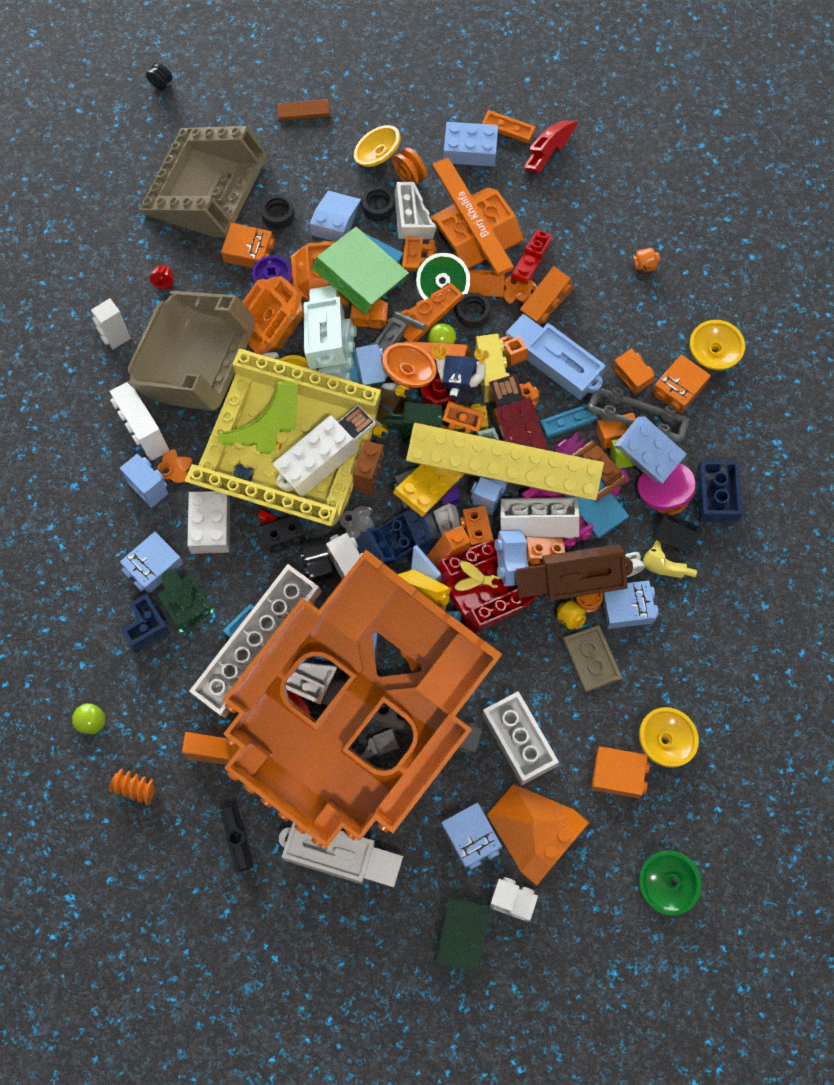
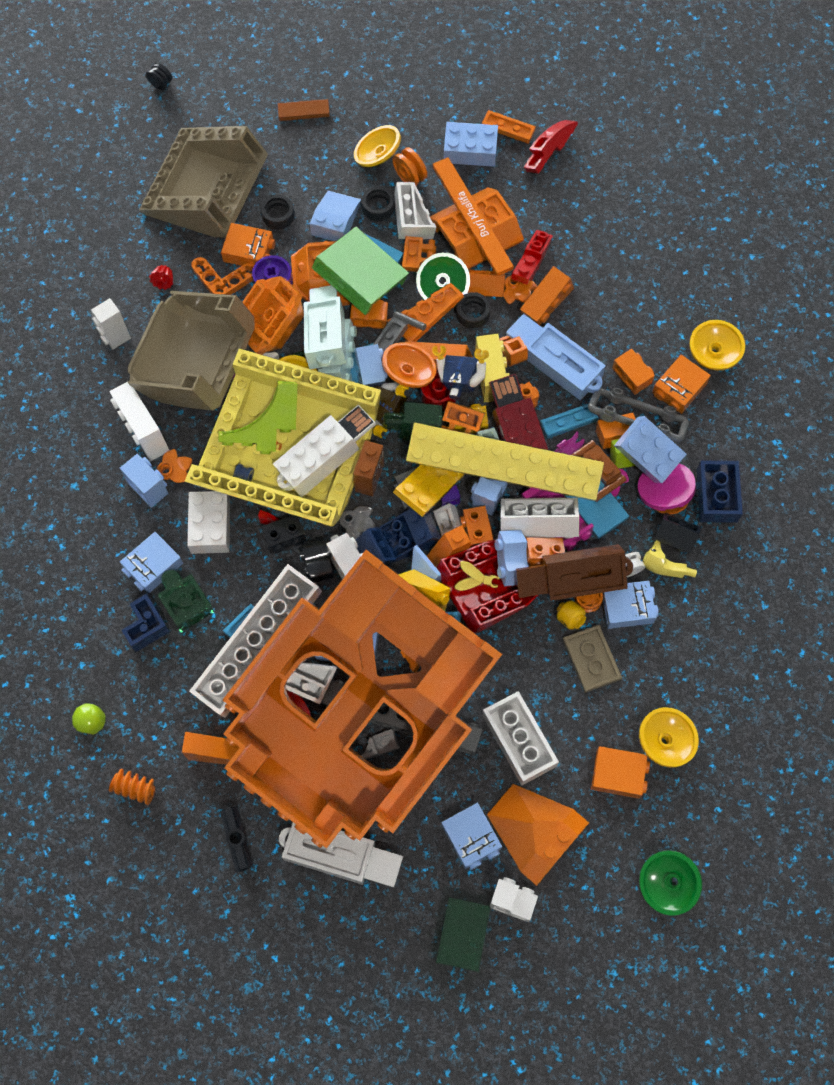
(219, 283): none -> orange beam
(441, 333): lime hair -> none
(646, 260): orange head -> none

